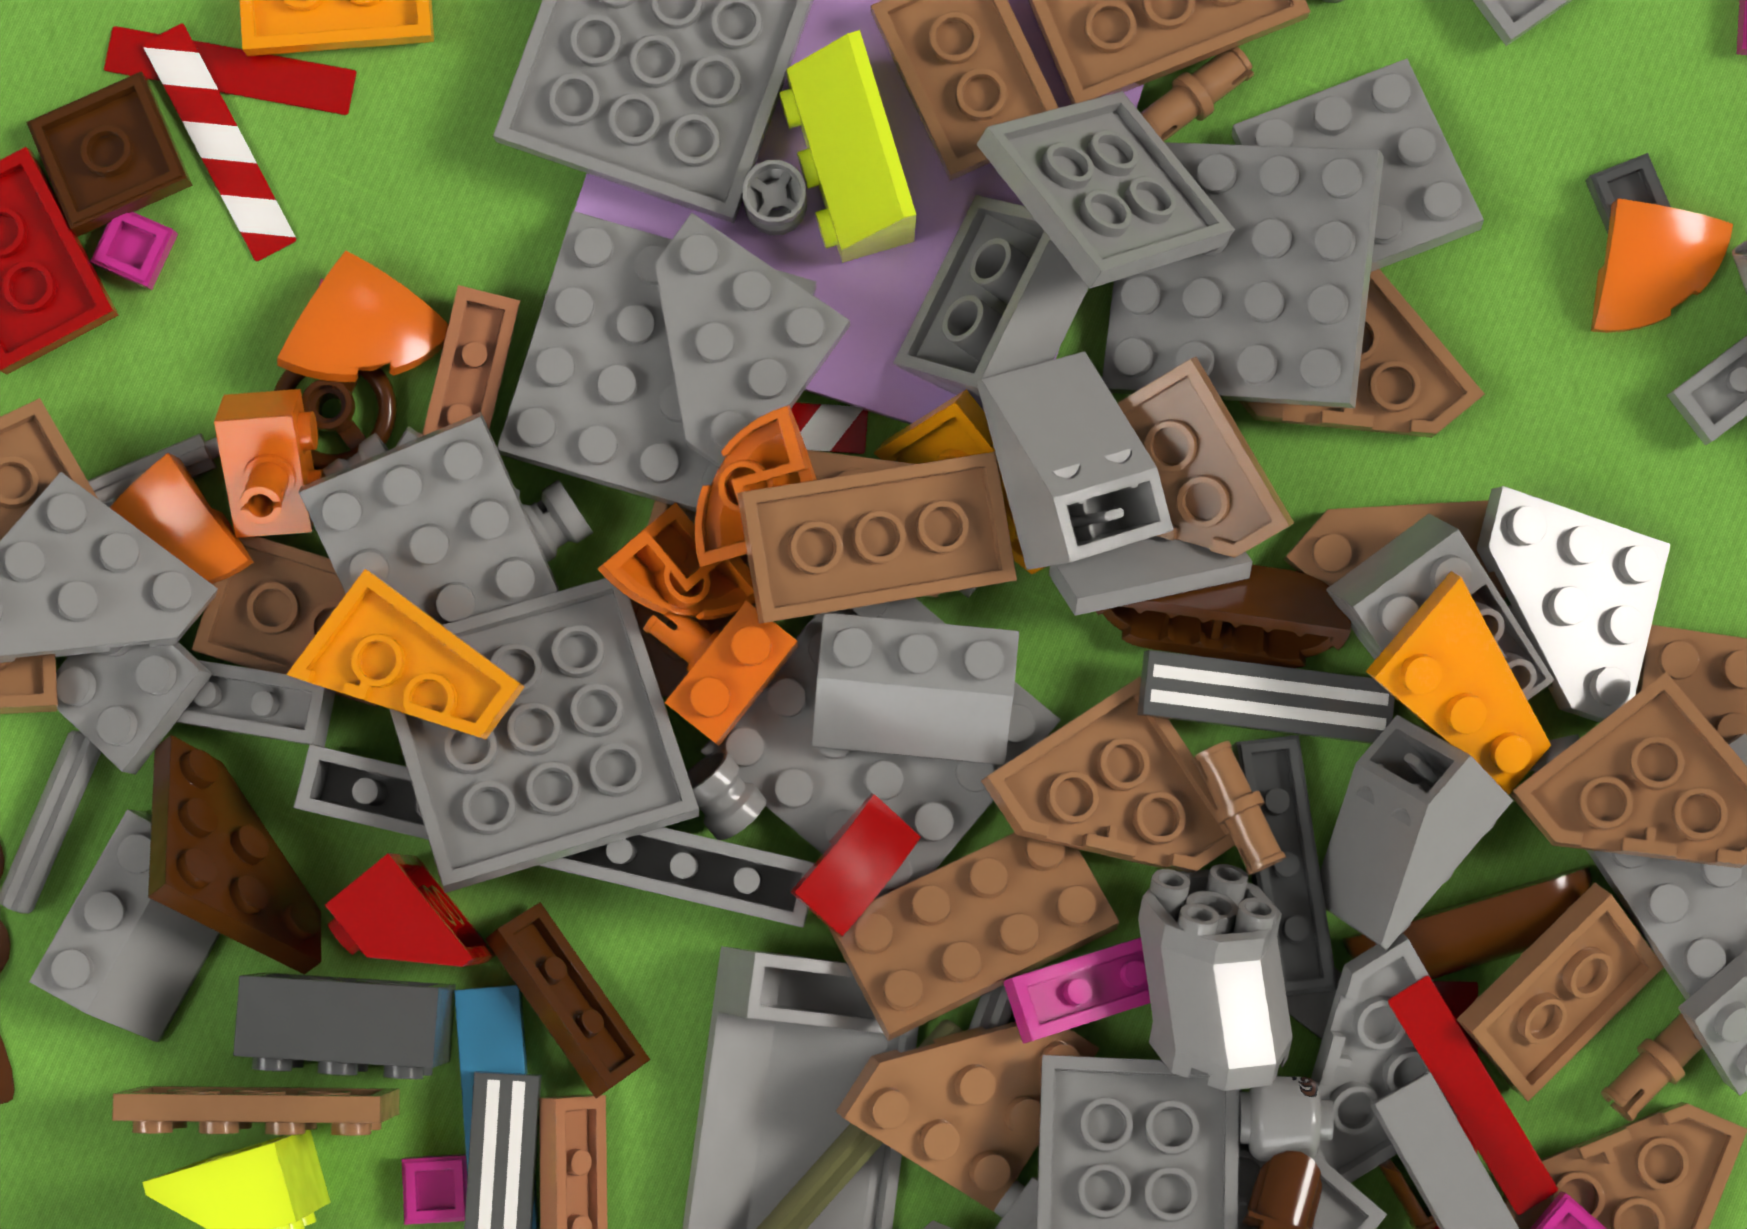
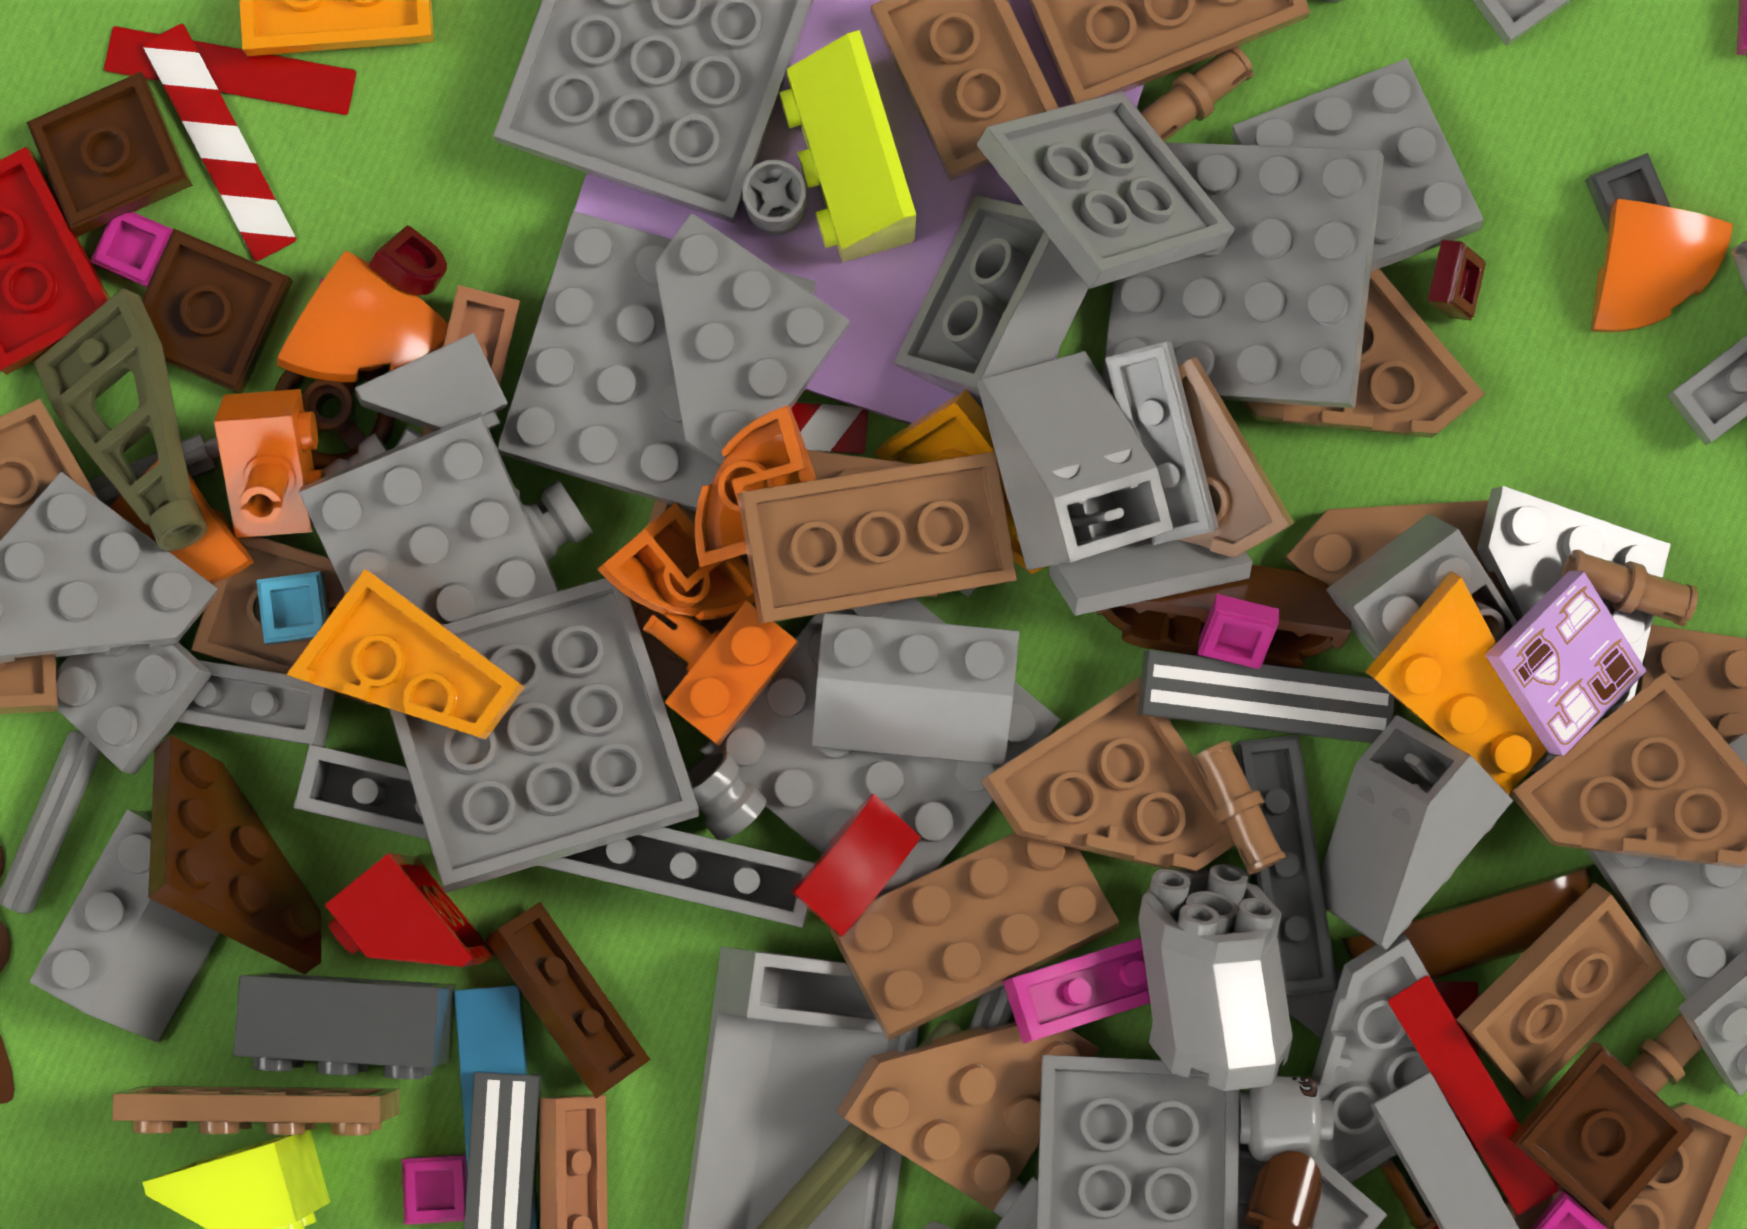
(88, 363): none -> olive plate
(213, 309): none -> reddish brown tile
(292, 607): none -> medium azure tile
(410, 262): none -> dark red tile
(438, 388): none -> light grey slope
(1155, 404): none -> light grey tile
(1238, 631): none -> dark pink tile
(1456, 280): none -> dark red tile
(1566, 662): none -> lavender tile
(1601, 1134): none -> reddish brown tile
(1633, 588): none -> medium nougat pin

